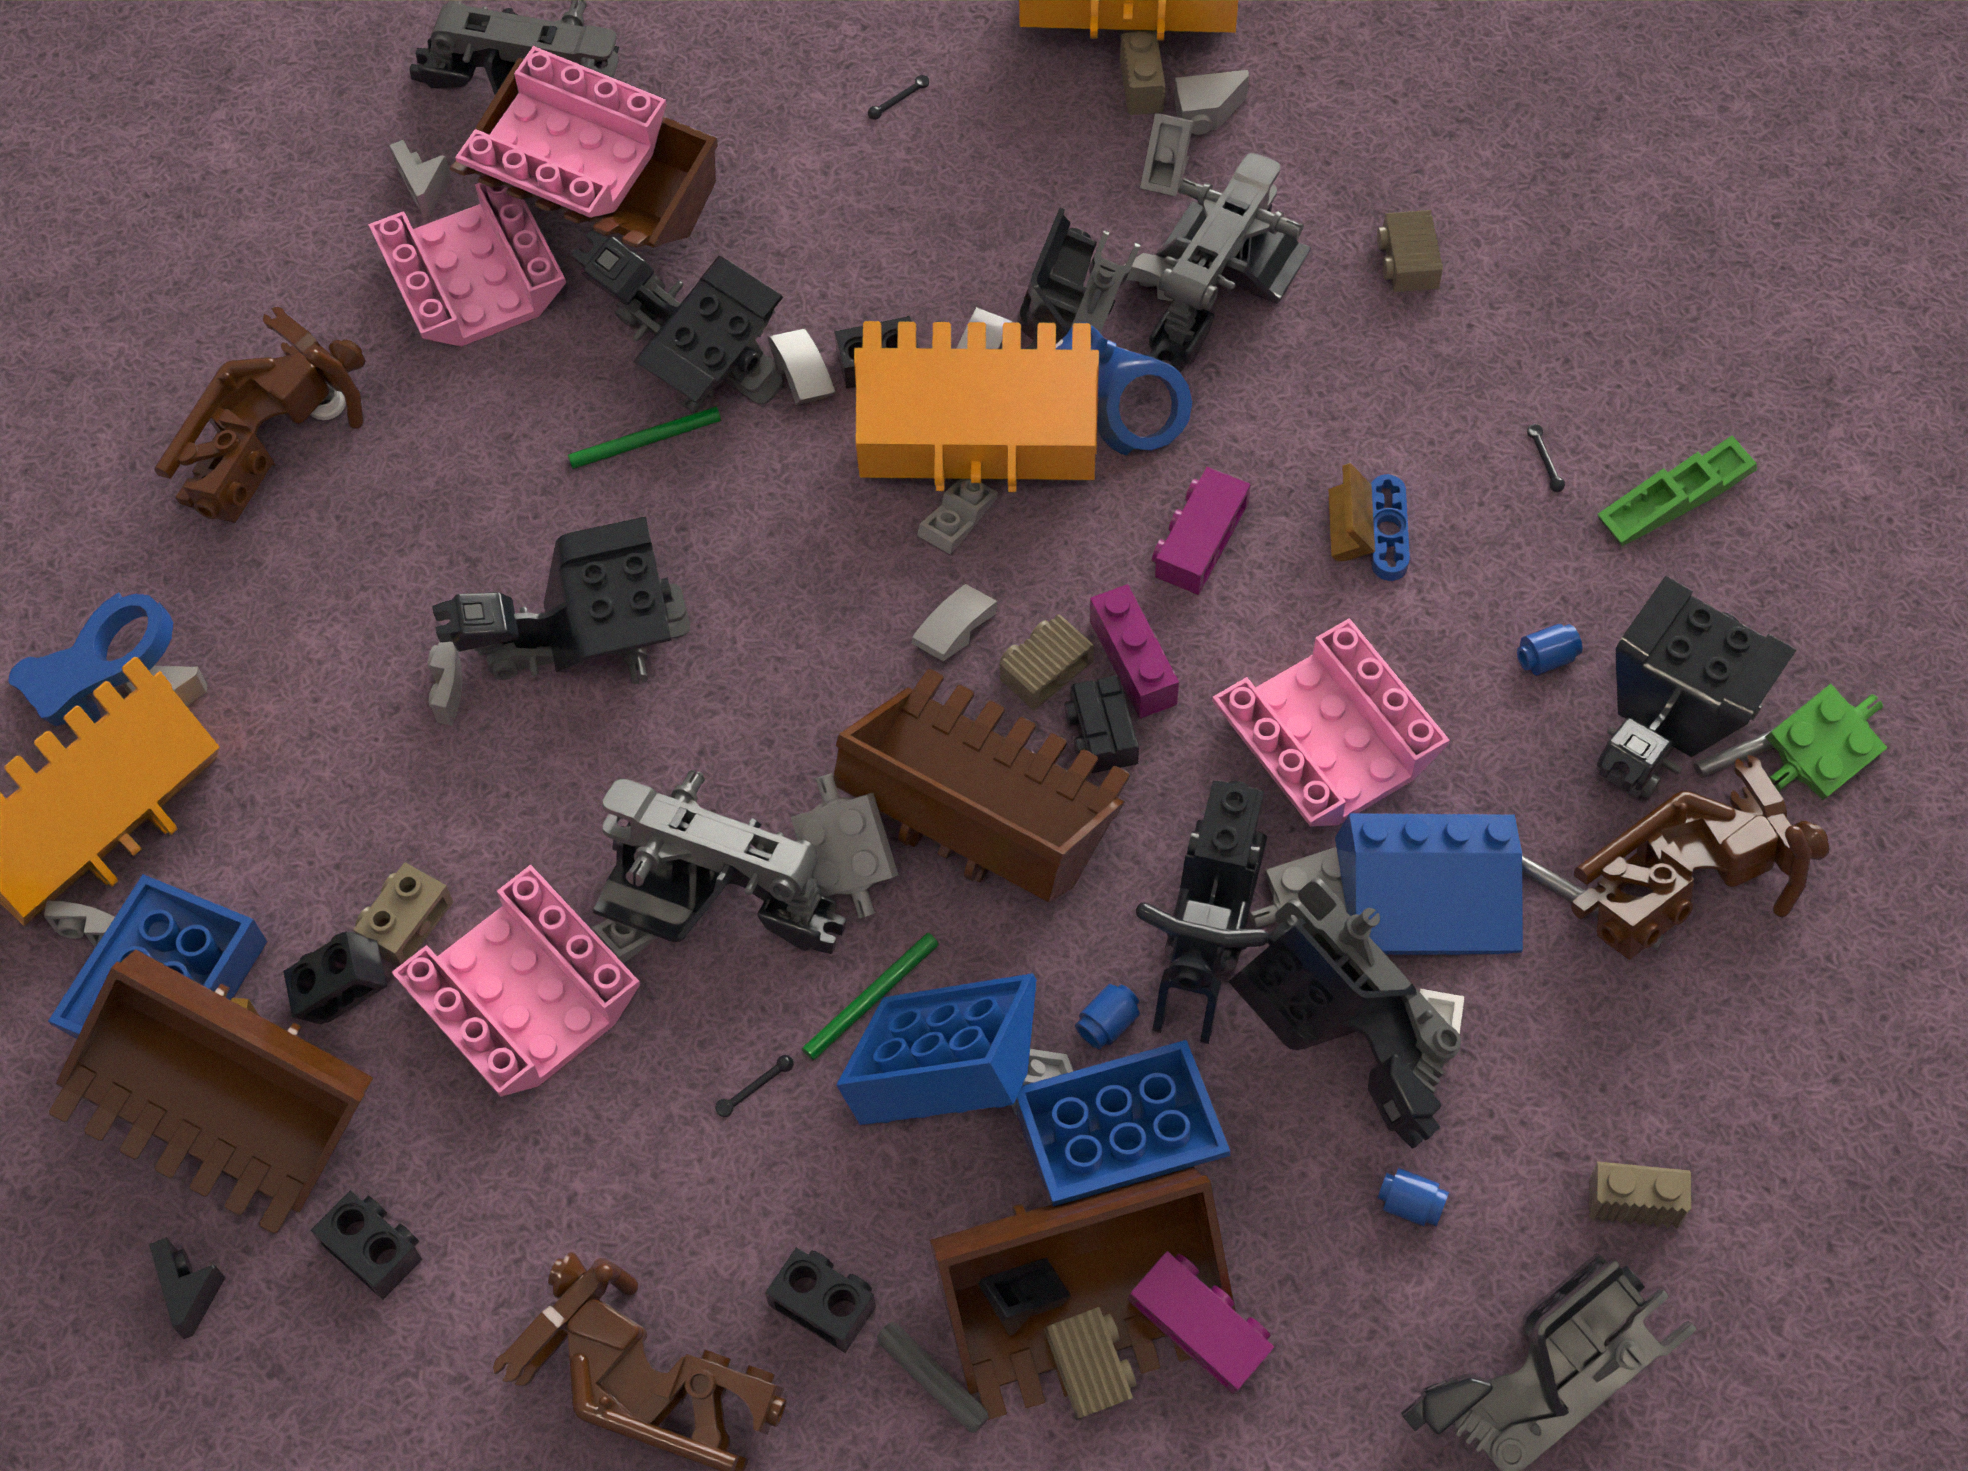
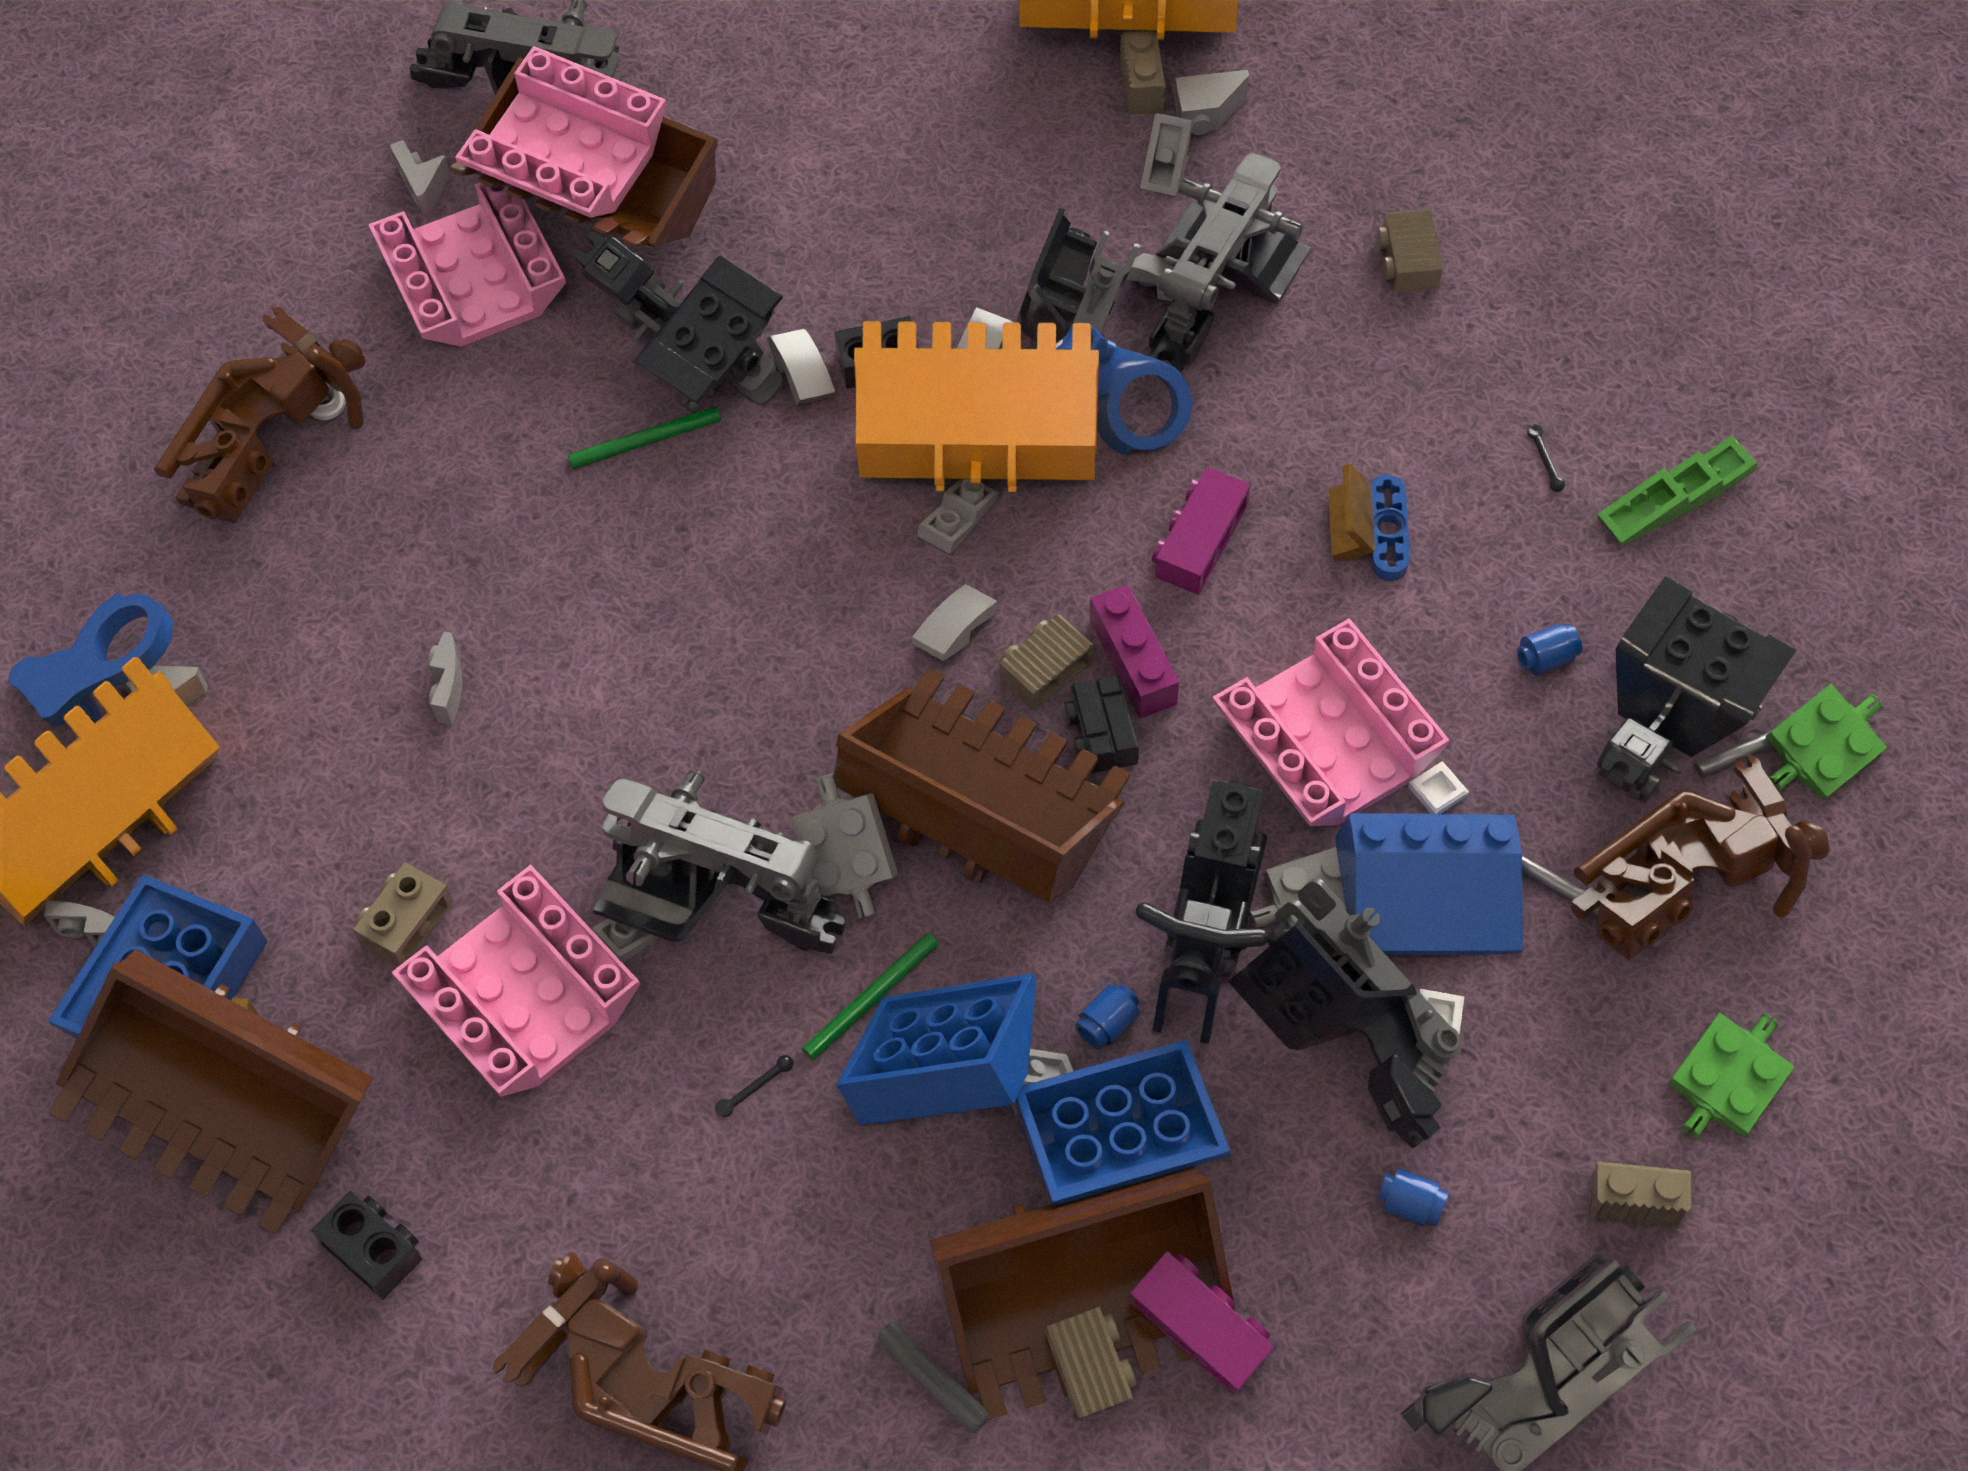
(184, 1291): black slope -> none
(334, 978): black brick -> none
(596, 603): black piece -> none
(814, 1307): black brick -> none
(876, 111): black hinge -> none
(1023, 1293): black slope -> none
(1438, 789): none -> white tile
(1730, 1075): none -> bright green plate

